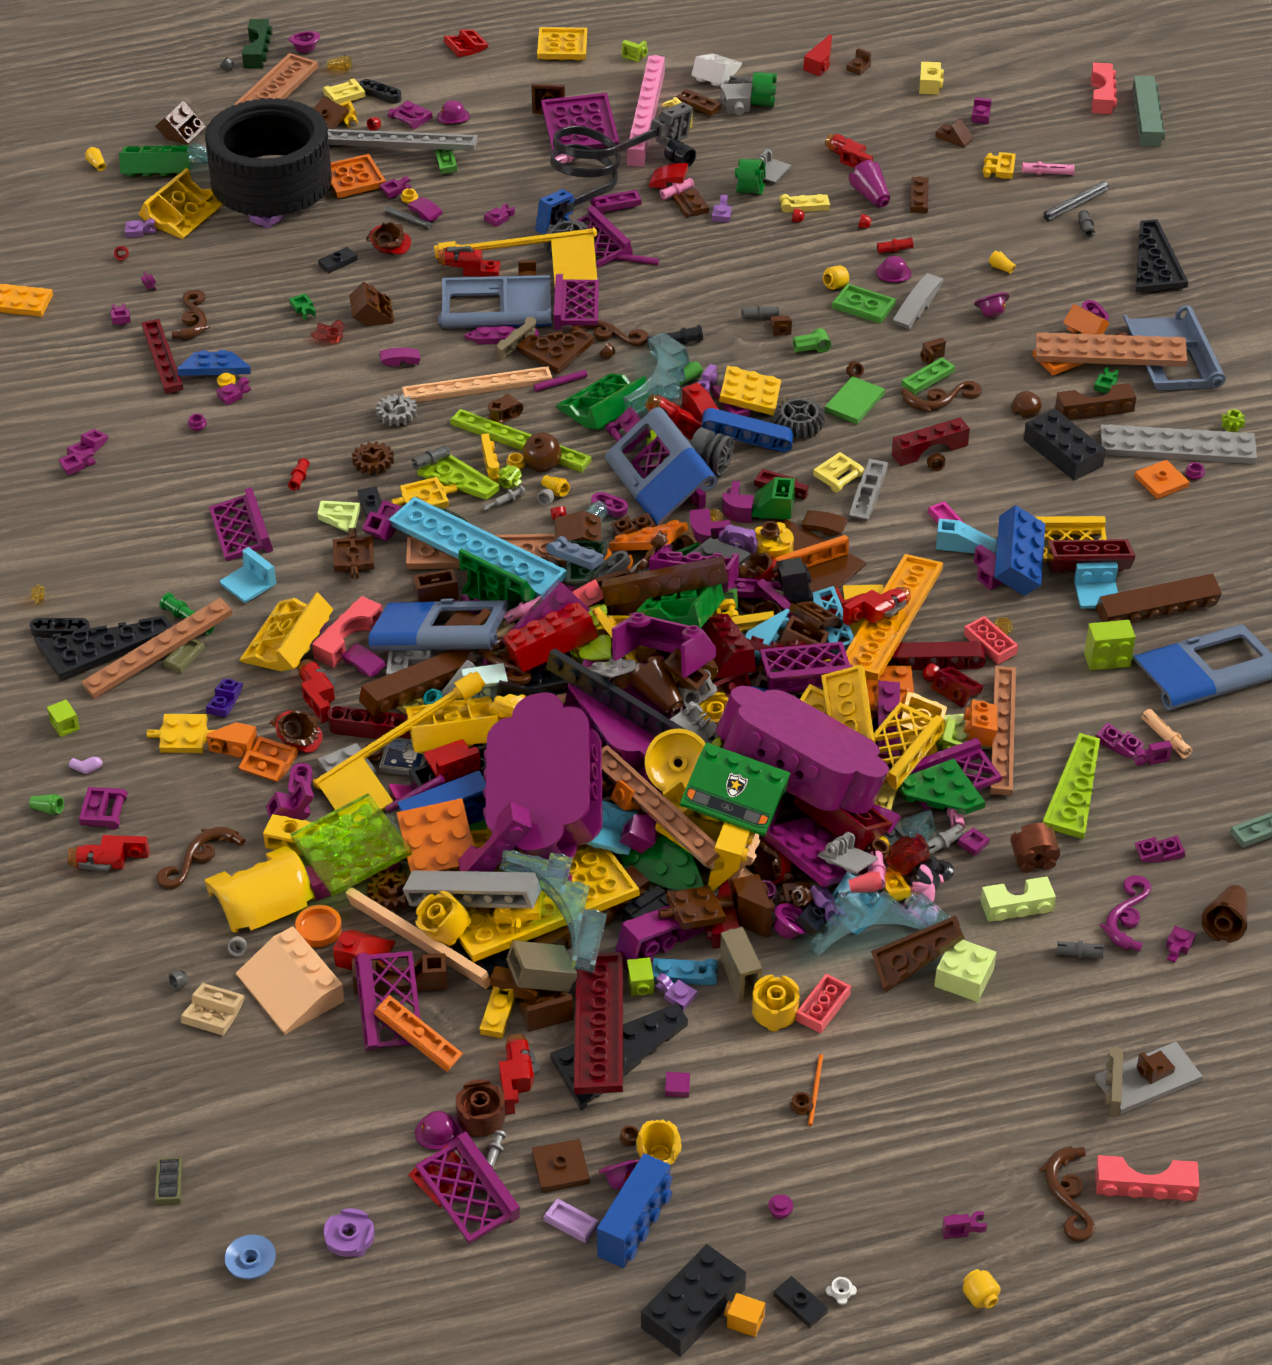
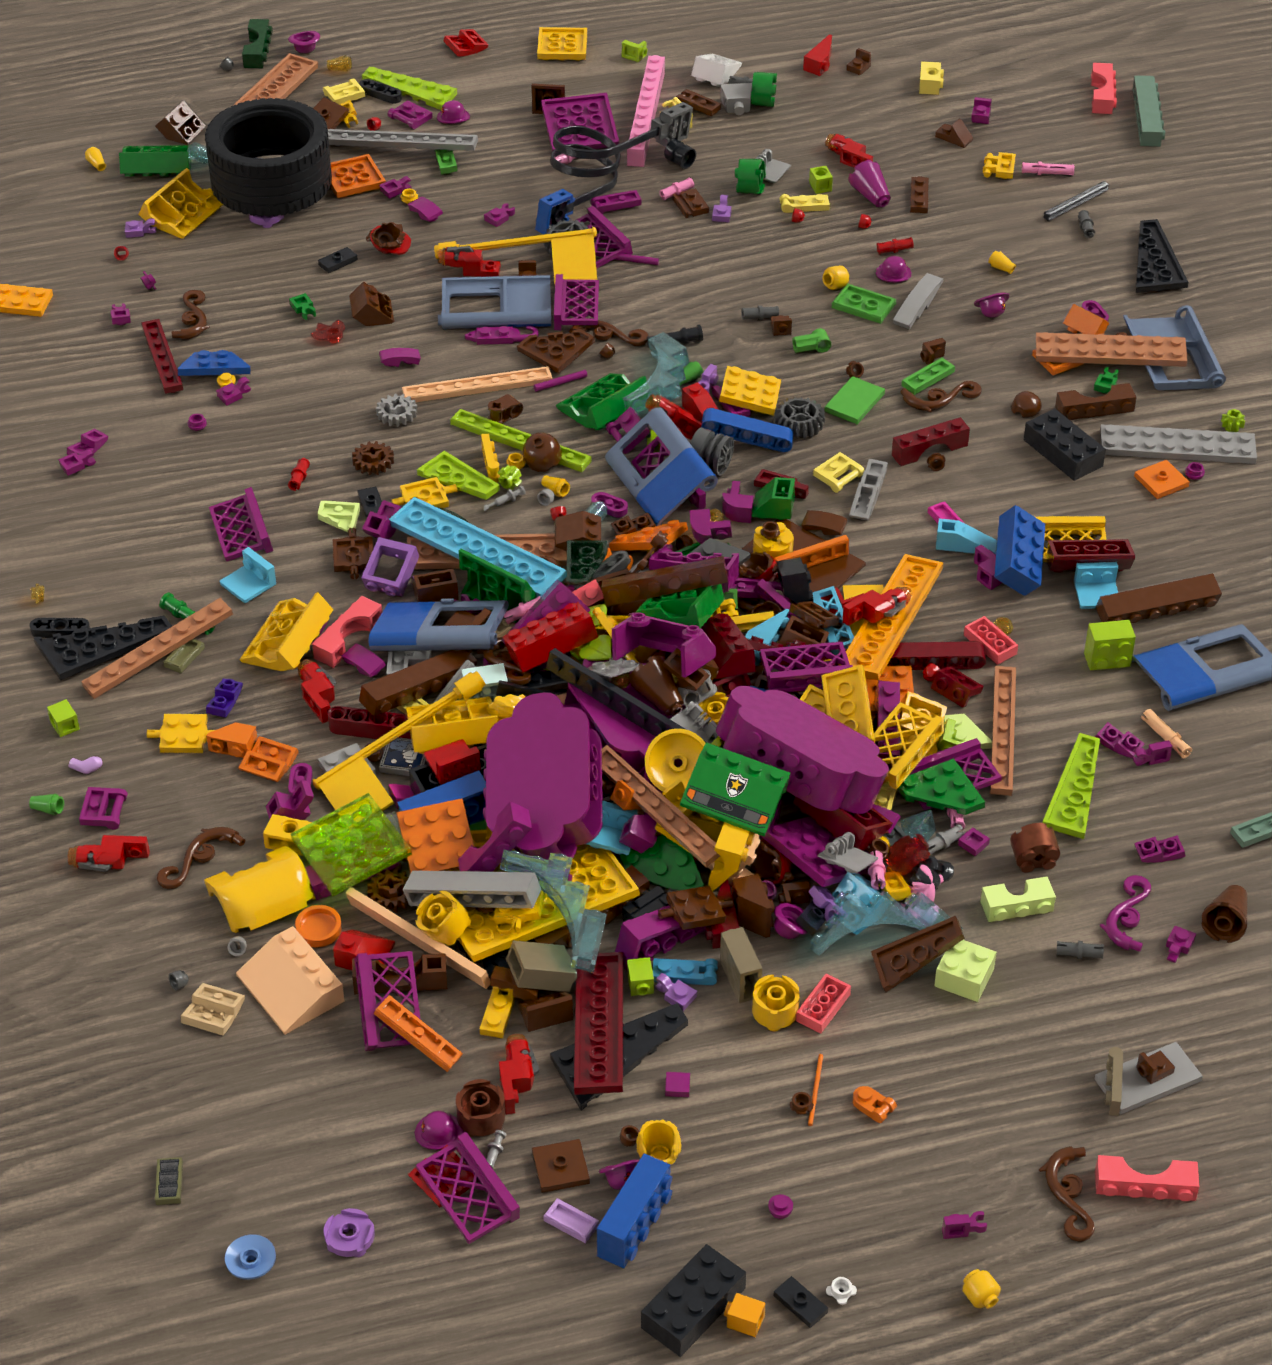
(298, 730): reddish brown hair -> none
(394, 549): none -> medium lavender window
(408, 217): dark grey bar -> none
(427, 786): magenta bar -> none
(430, 92): none -> lime wing
(430, 457): dark grey pin -> none
(431, 695): teal plate -> none
(510, 344): dark tan plate -> none
(574, 553): sand blue plate -> none
(670, 173): red slope -> none
(745, 537): medium lavender plate -> none
(806, 896): reddish brown plate -> none
(820, 179): none -> lime brick
(866, 883): coral cone -> none
(867, 1098): none -> orange plate
(981, 722): orange brick -> none

